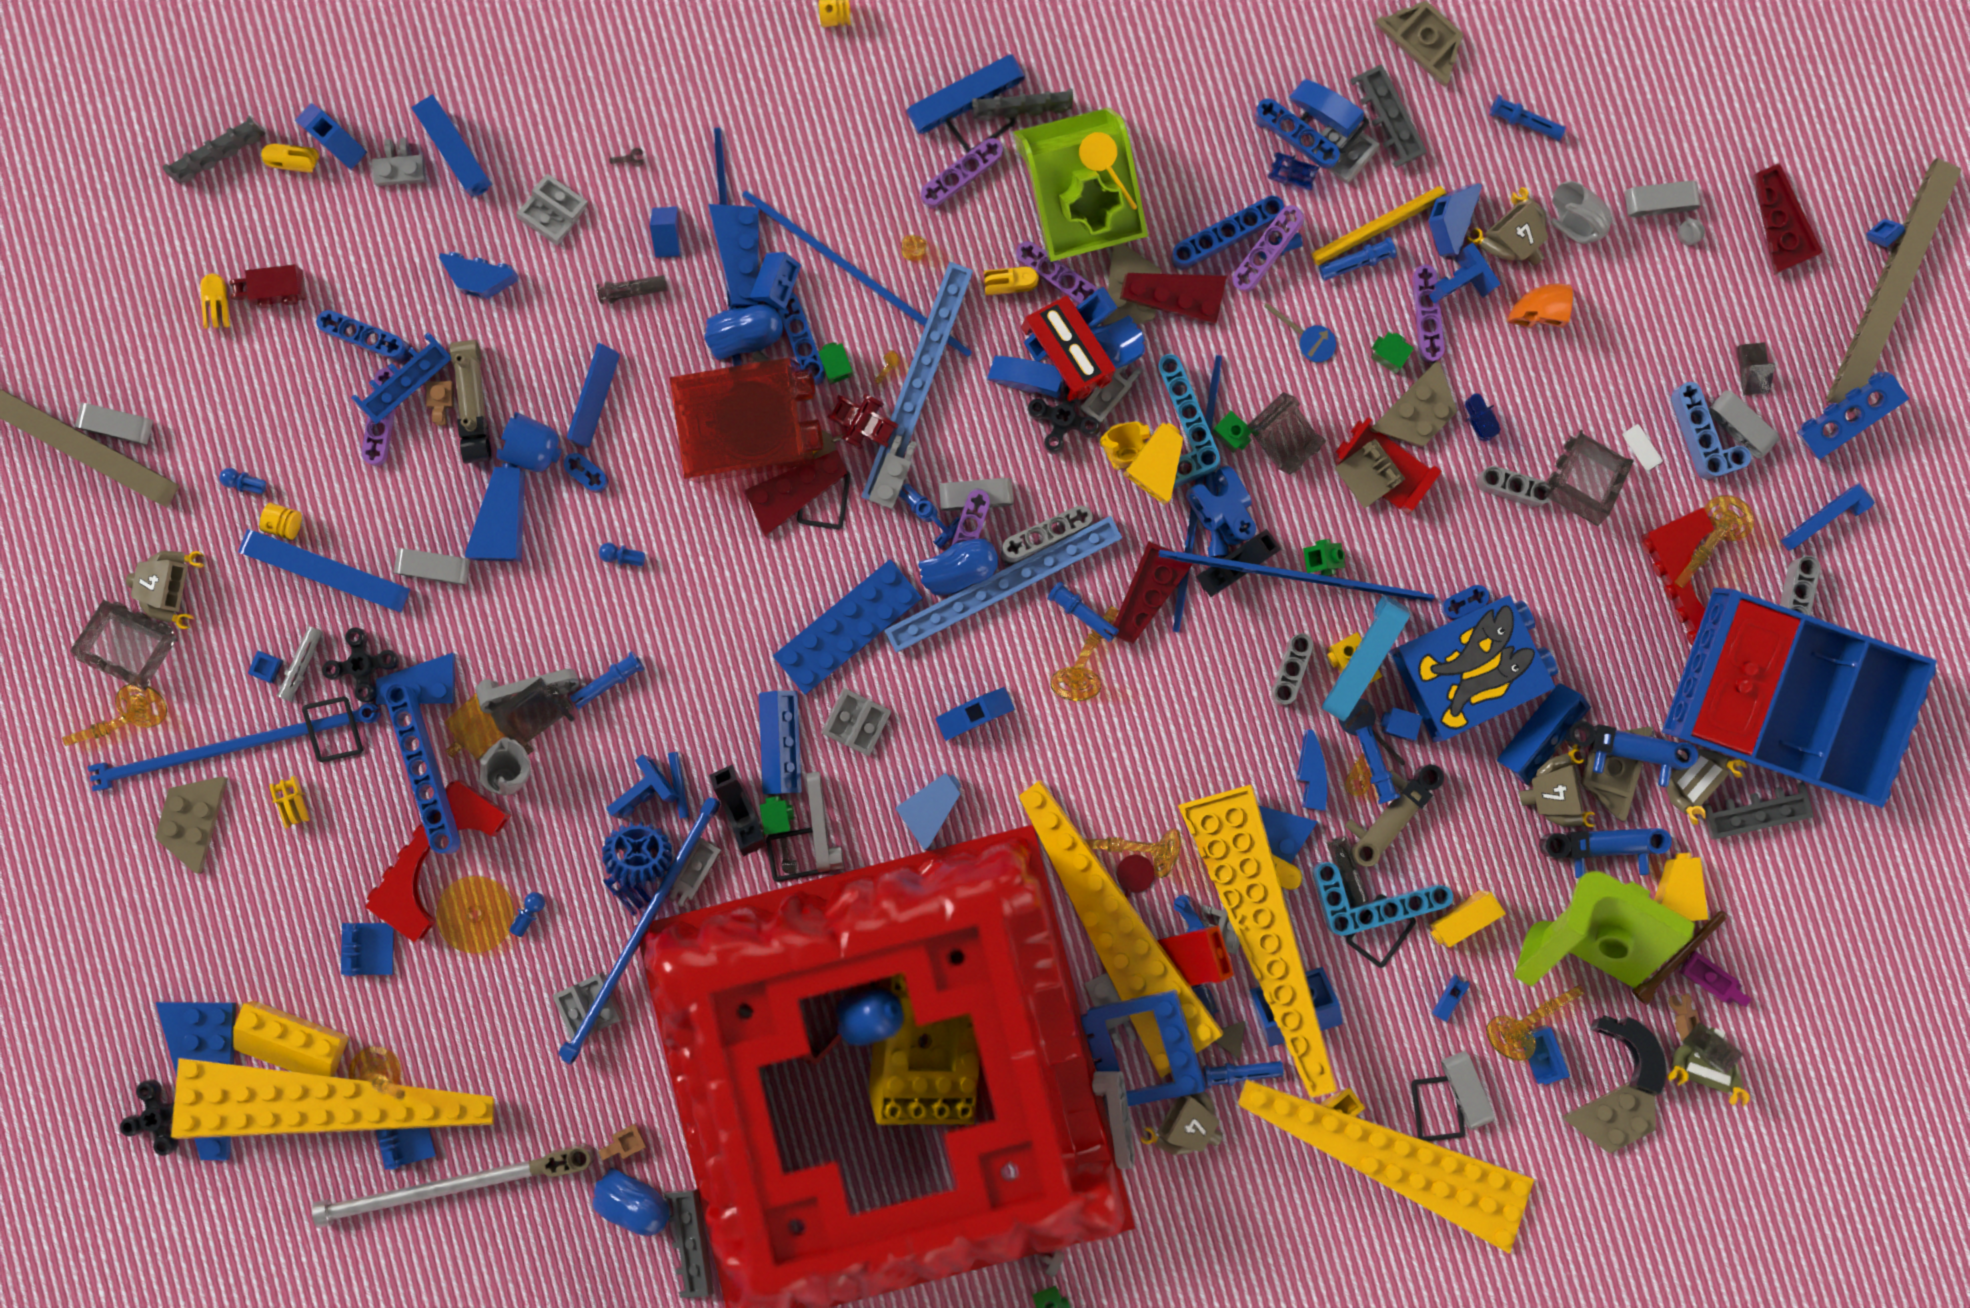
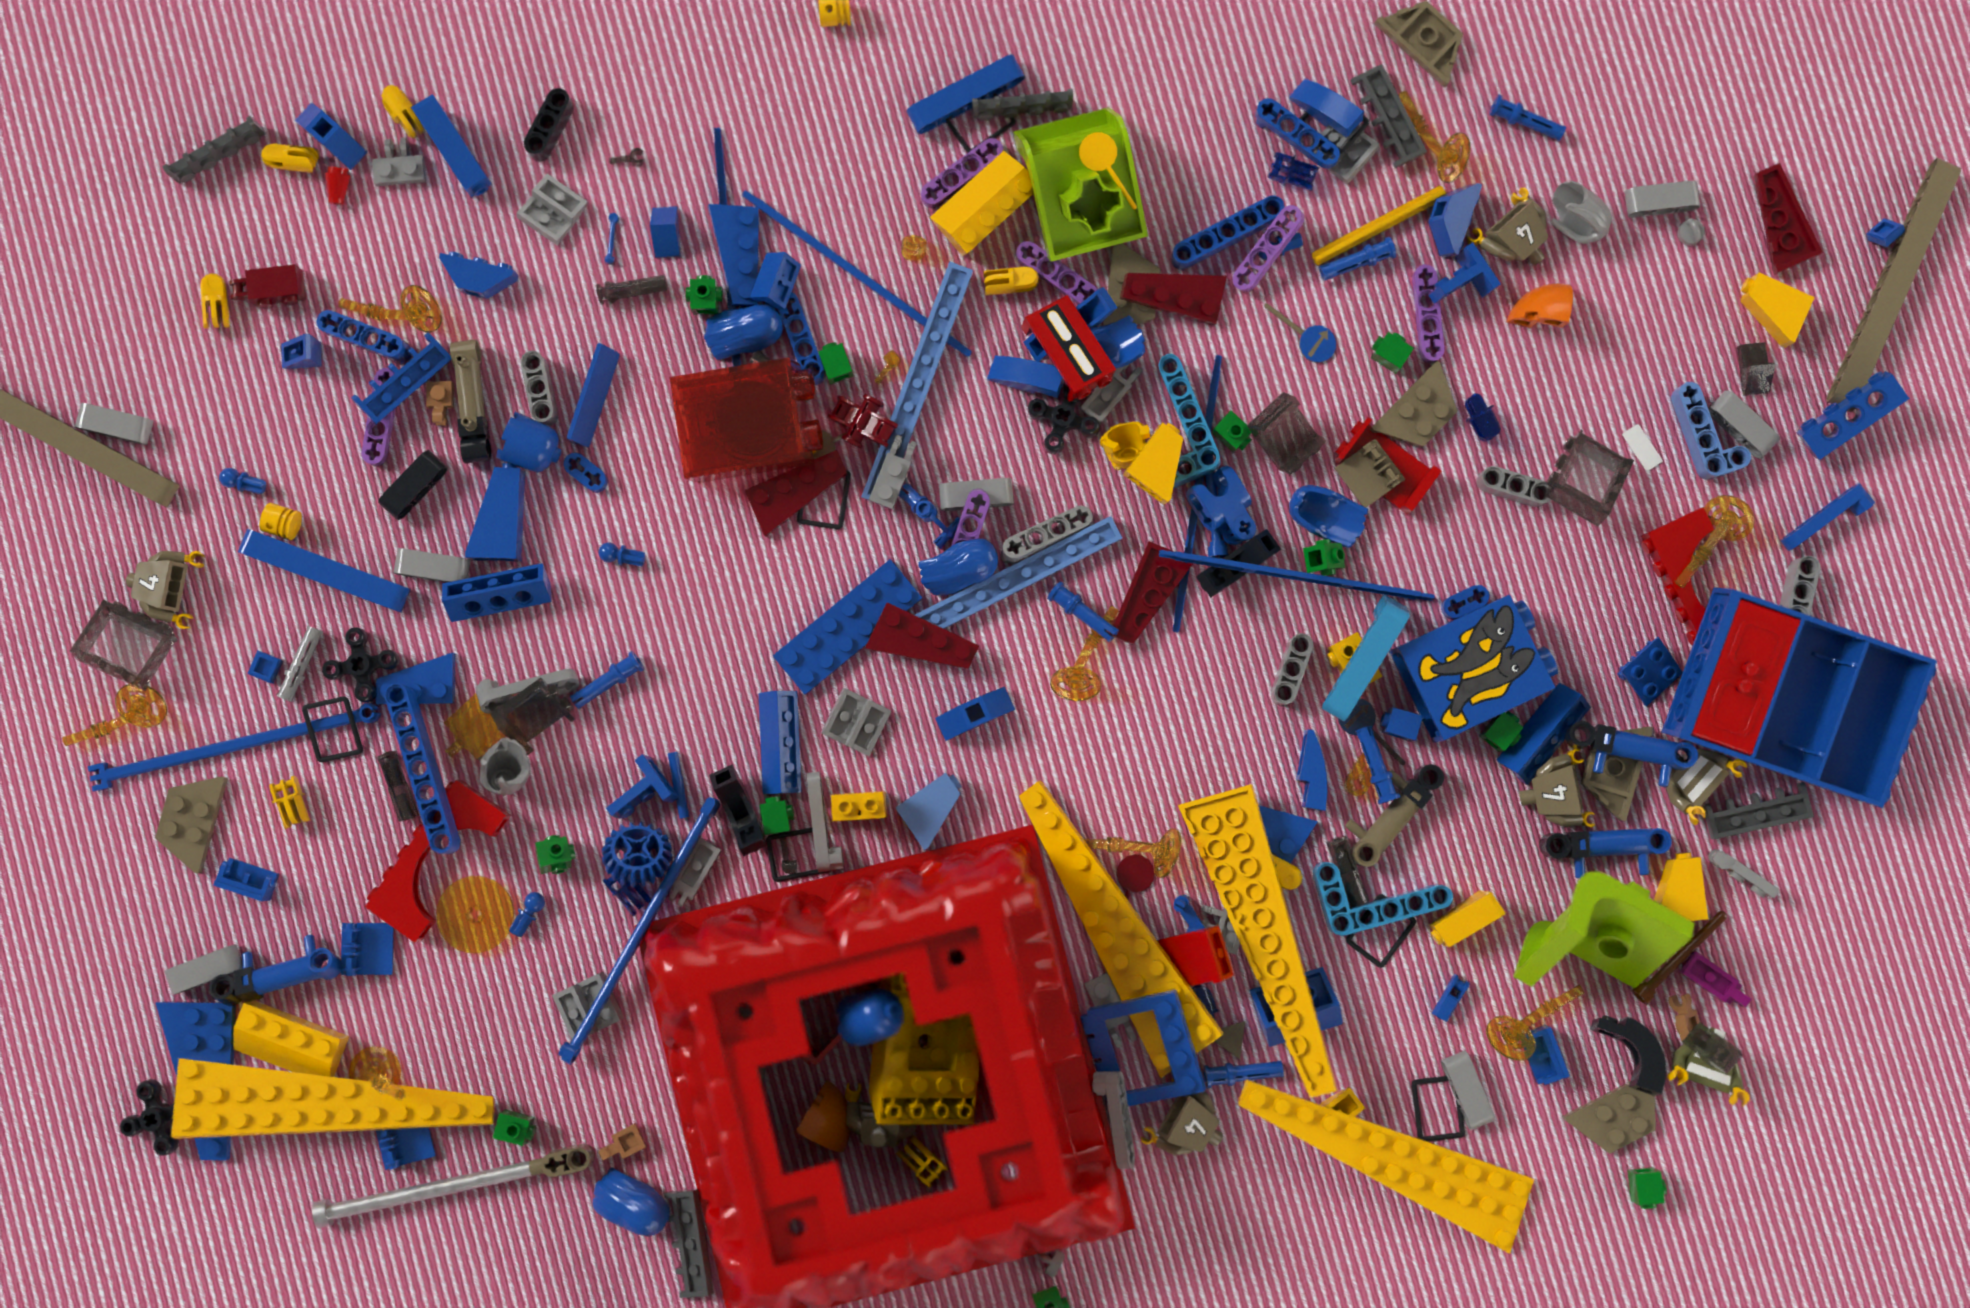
(203, 969): none -> light grey beam
(246, 879): none -> blue hinge
(252, 983): none -> blue piece
(301, 352): none -> blue slope
(337, 184): none -> red cone
(397, 786): none -> clear smoke piece
(400, 110): none -> yellow arm
(413, 485): none -> black beam
(414, 311): none -> clear yellow dish
(496, 592): none -> blue brick
(514, 1128): none -> green brick
(532, 379): none -> light grey beam
(547, 113): none -> black beam
(554, 854): none -> green brick
(613, 218): none -> blue hinge
(704, 295): none -> green brick
(827, 1119): none -> orange brick
(847, 806): none -> yellow window
(862, 1121): none -> dark tan torso
(916, 638): none -> dark red wing
(923, 1162): none -> yellow arm
(984, 203): none -> yellow slope
(1328, 514): none -> blue hair
(1449, 153): none -> clear yellow dish
(1502, 731): none -> green brick
(1647, 1187): none -> green brick
(1650, 671): none -> blue hinge
(1741, 872): none -> light grey hinge
(1776, 307): none -> yellow slope

